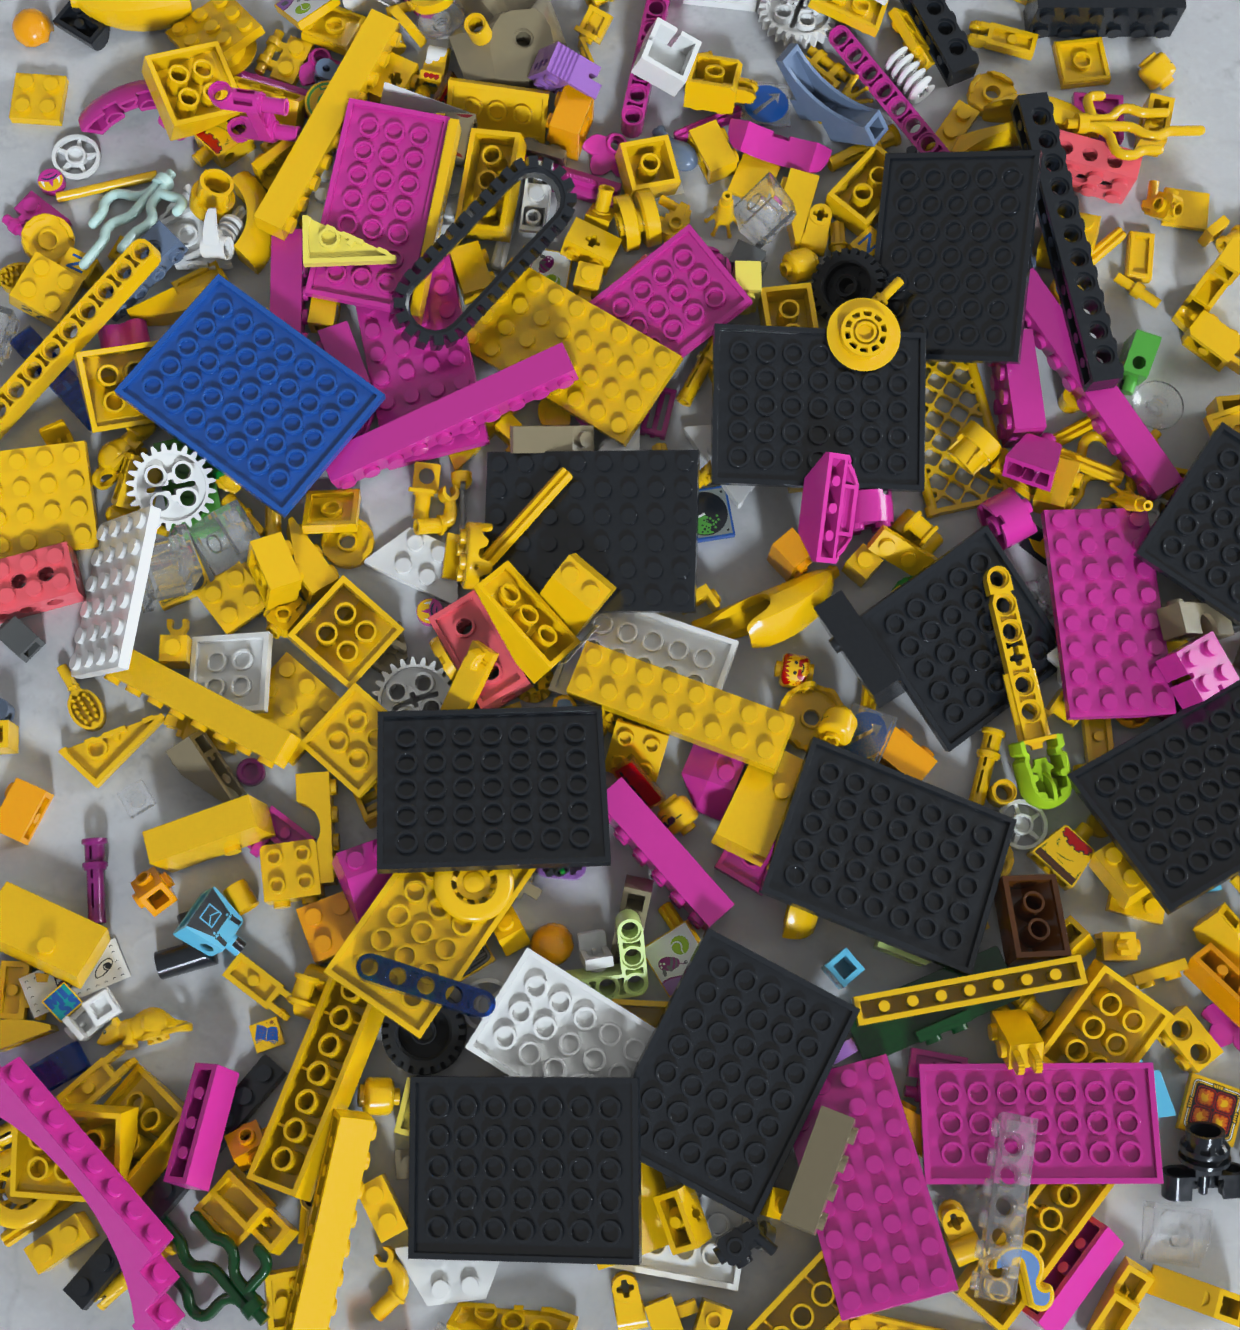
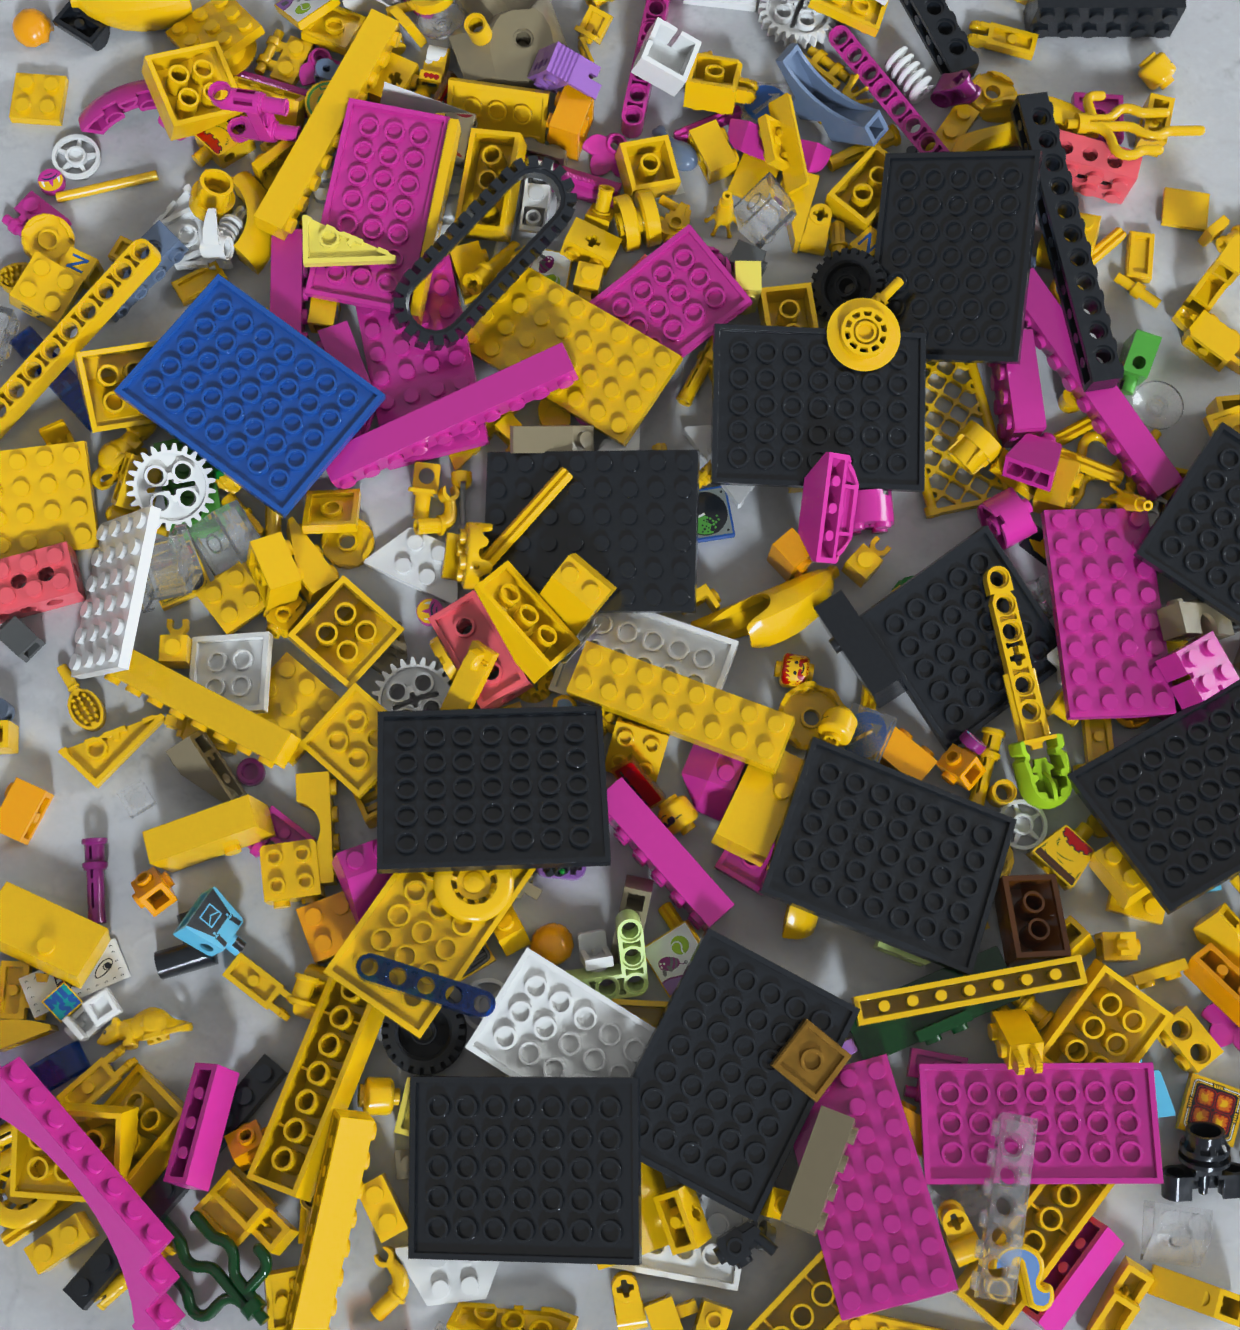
(126, 333): dark pink axle -> none
(148, 198): light aqua plant -> none
(164, 307): yellow slope -> none
(241, 897): yellow beam -> none
(267, 1034): yellow tile -> none
(487, 271): none -> yellow pin
(653, 432): dark pink tile -> none
(783, 143): none -> yellow bracket
(799, 265): yellow head -> none
(810, 1060): none -> pearl gold tile
(842, 968): medium azure brick -> none
(900, 551): yellow plate -> none
(911, 36): yellow hinge -> none
(918, 530): yellow piece -> none
(955, 90): none -> magenta piece
(960, 767): none -> light orange brick
(972, 742): none -> magenta tile
(1081, 62): yellow tile -> none
(1162, 205): yellow piece -> none

